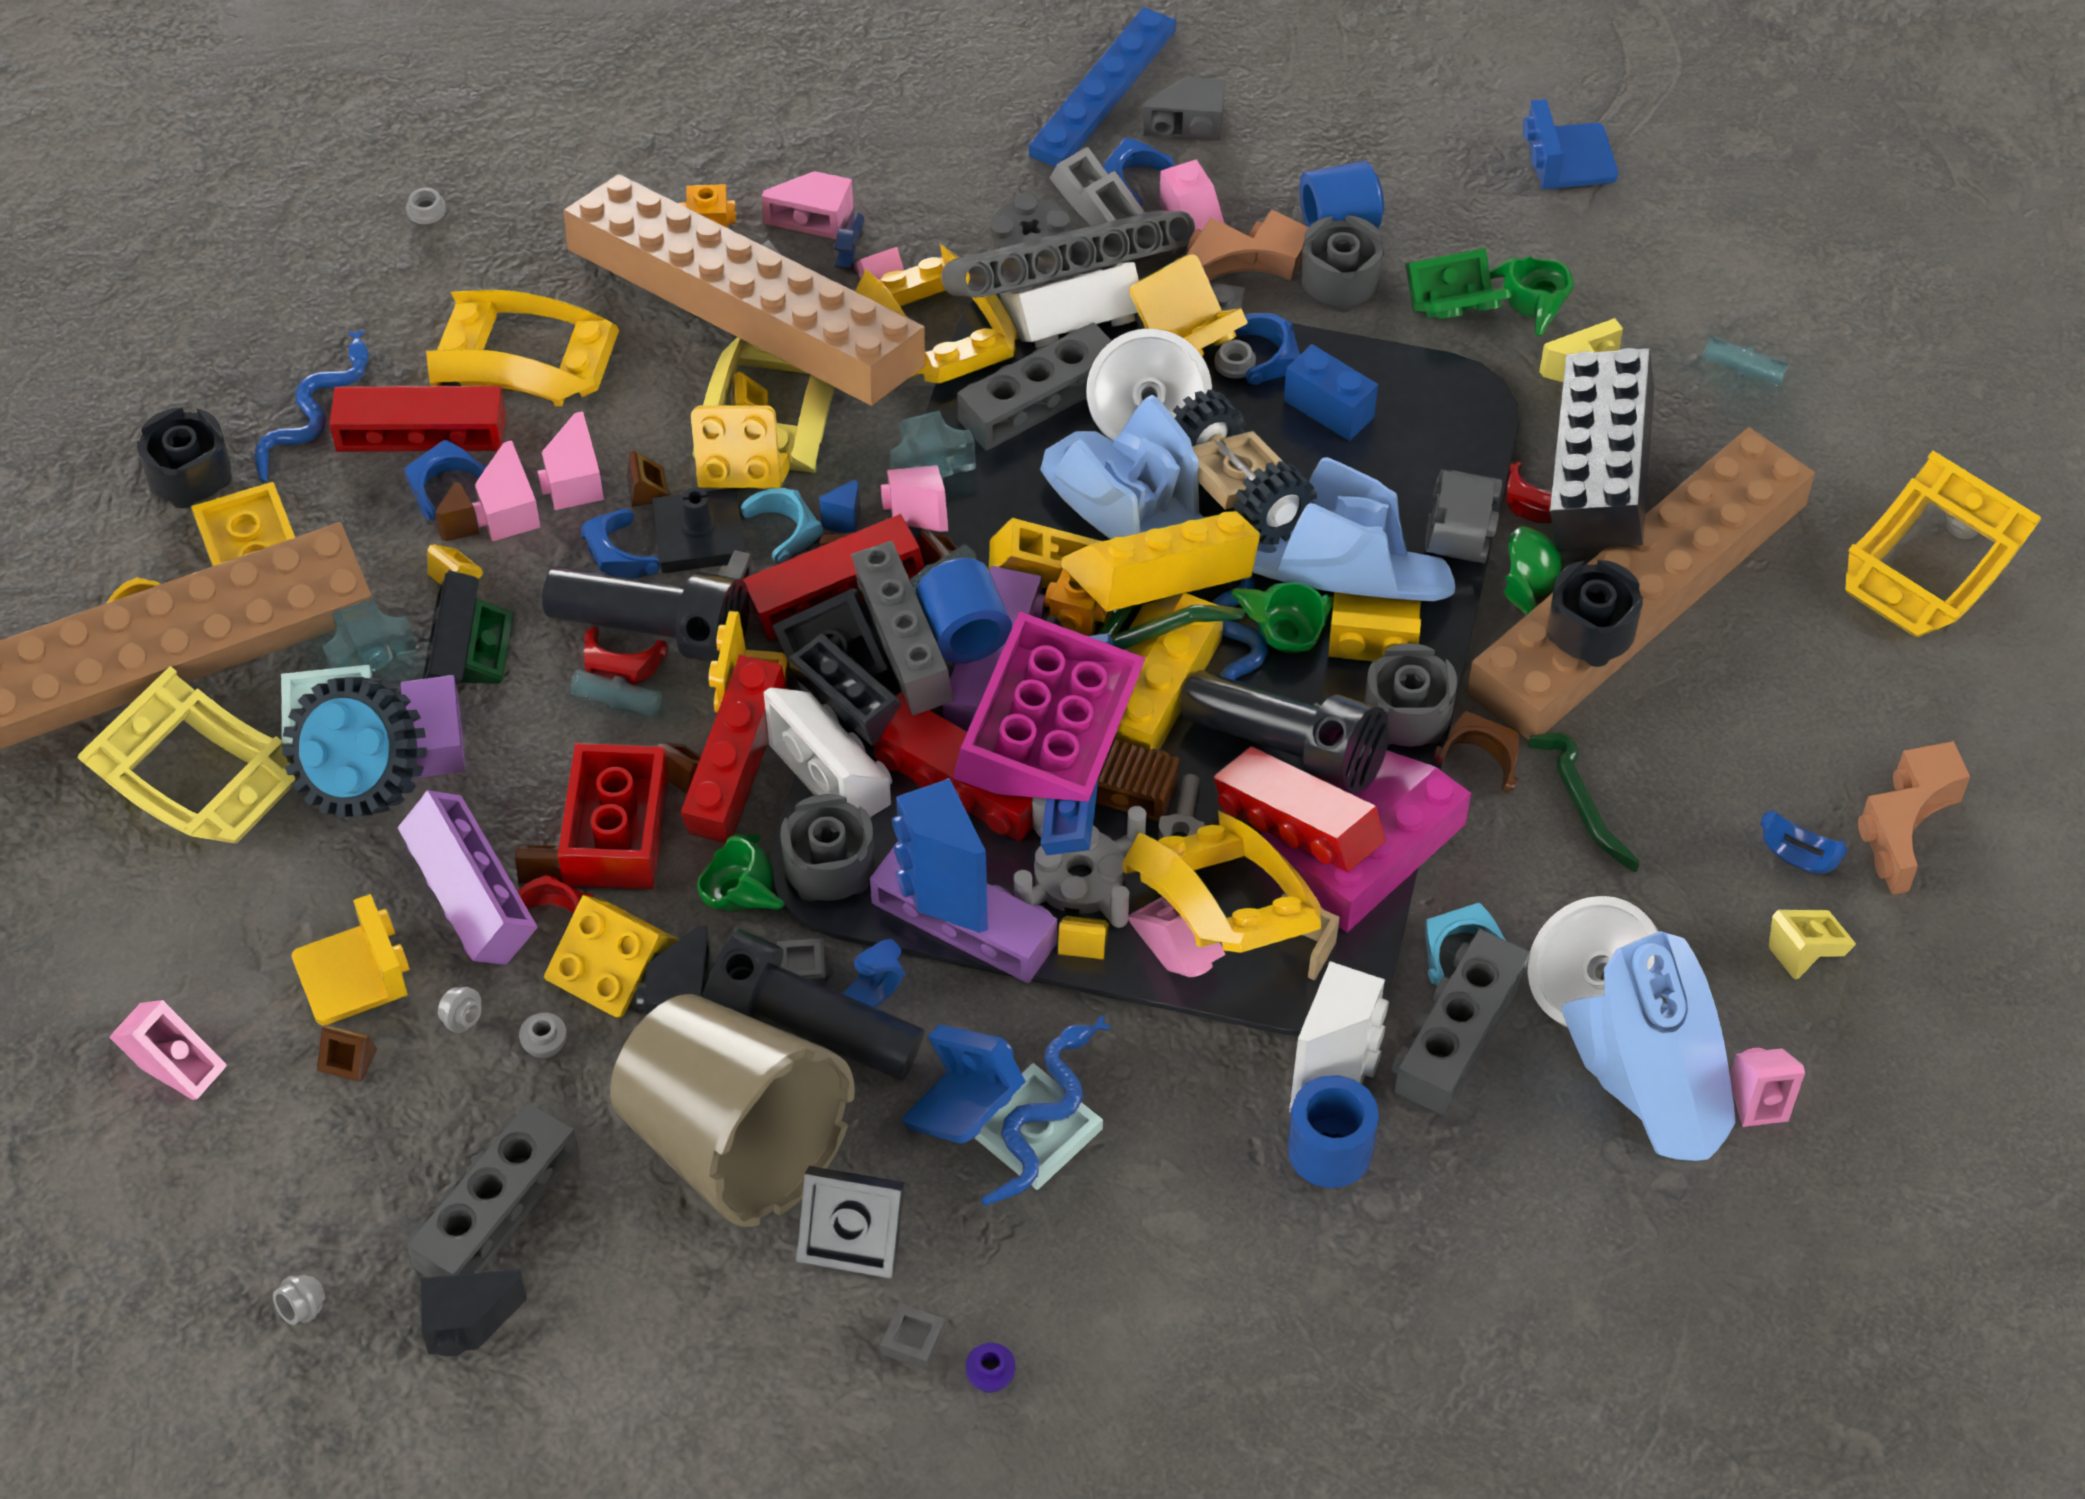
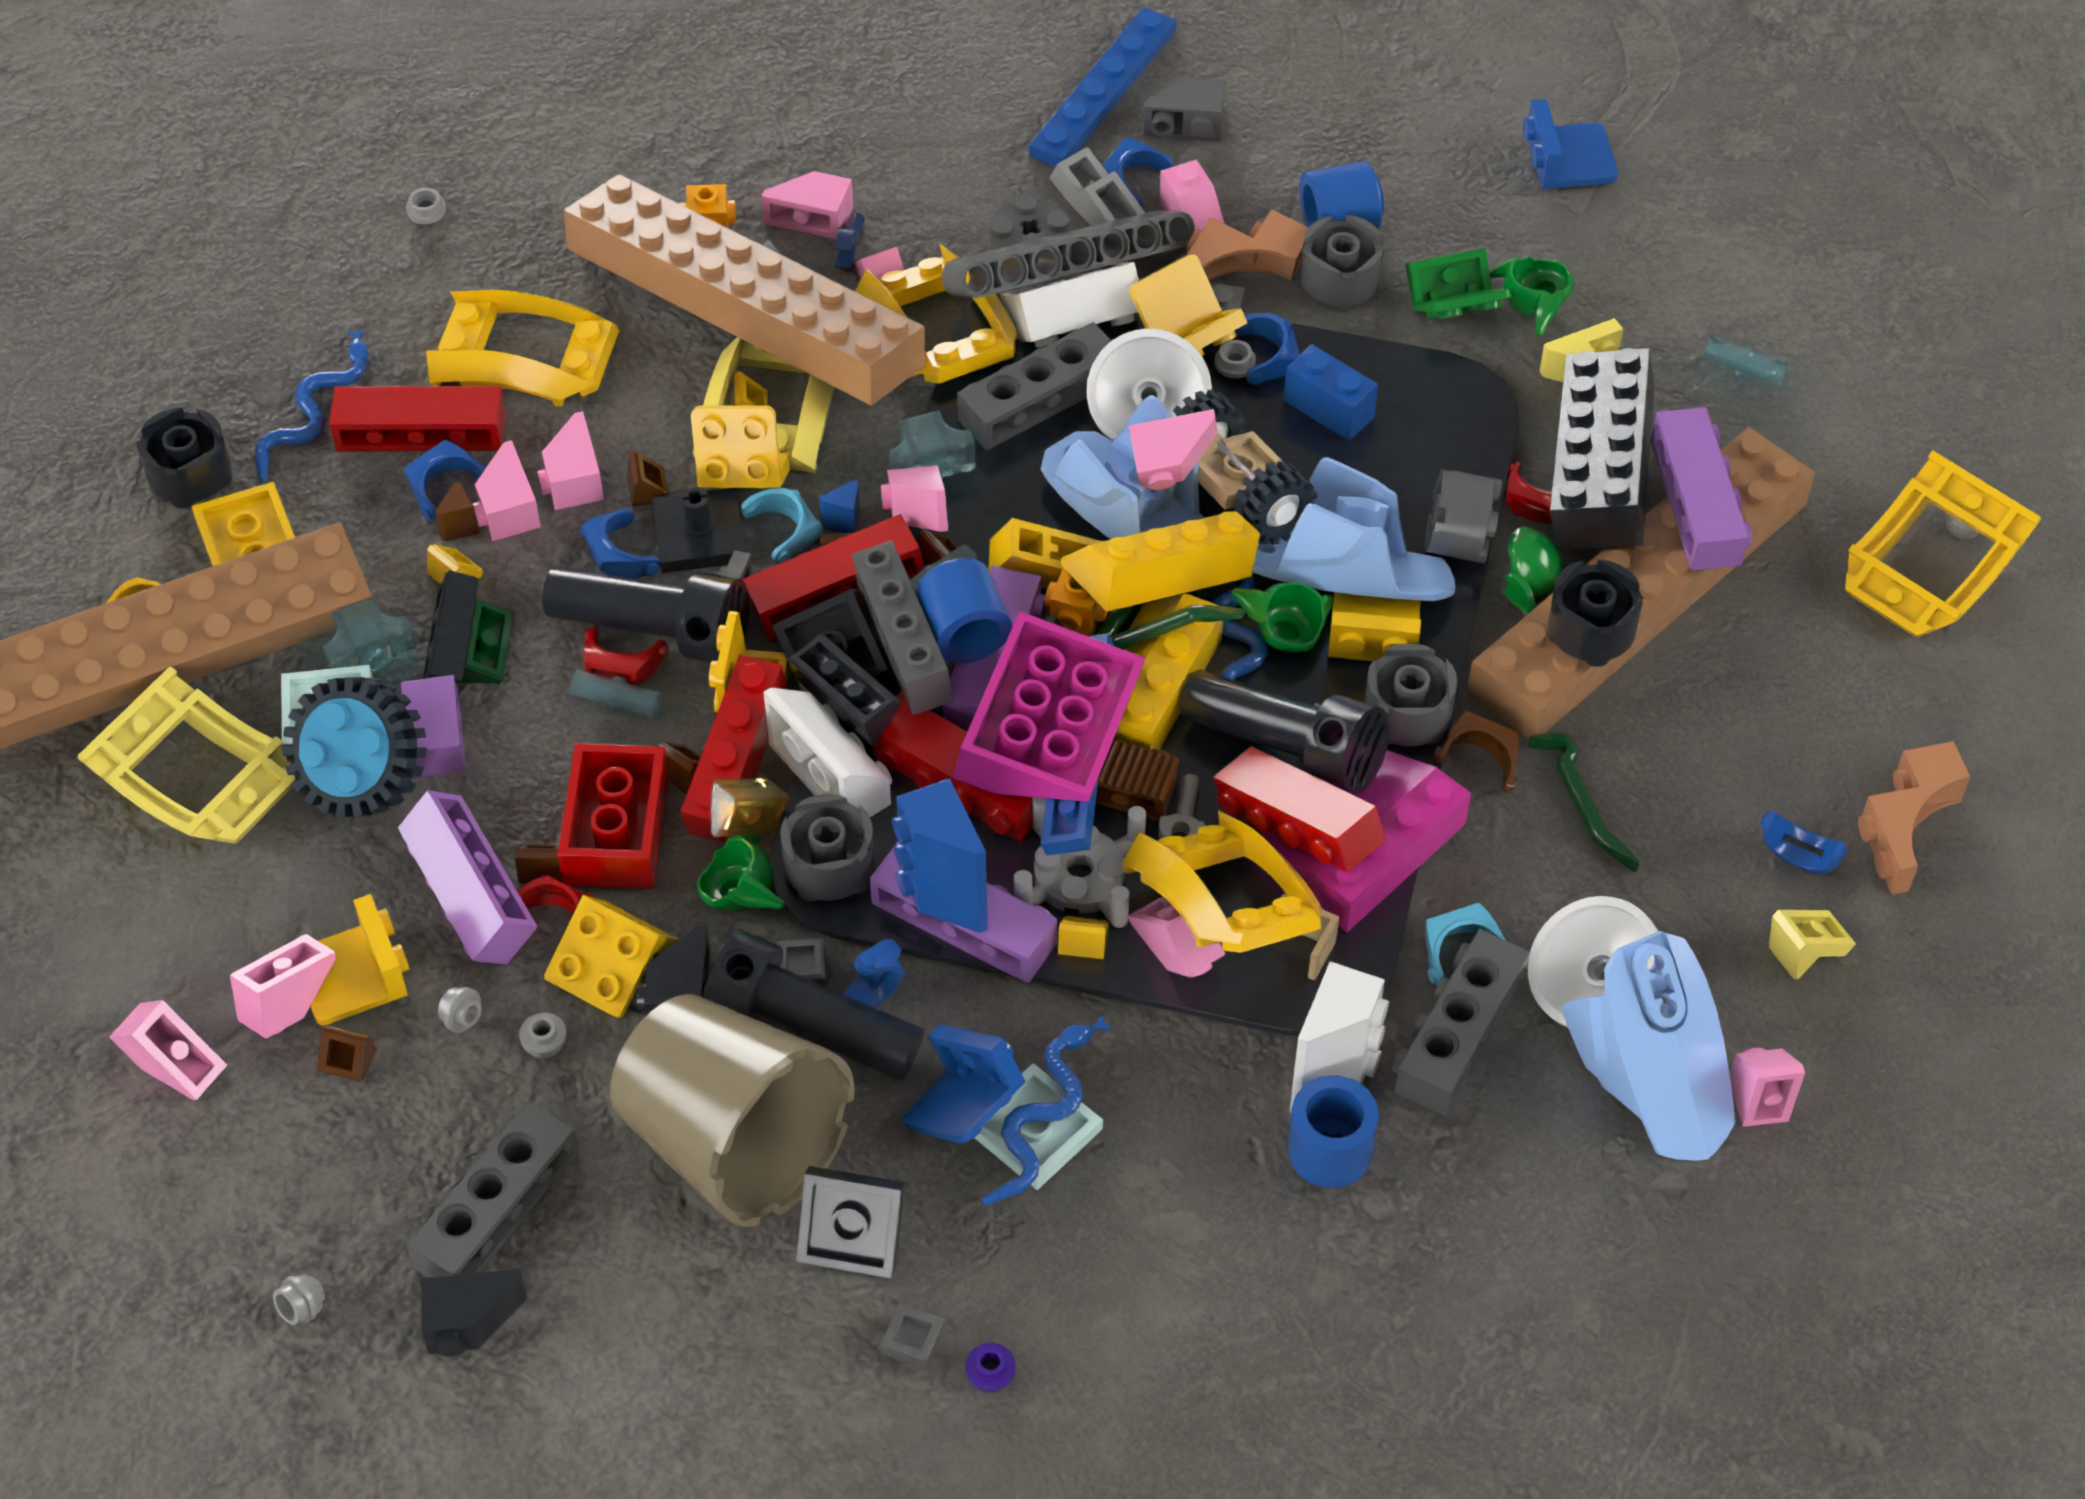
(281, 985): none -> bright pink slope
(746, 806): none -> clear yellow slope
(1171, 447): none -> bright pink slope
(1700, 489): none -> medium lavender brick

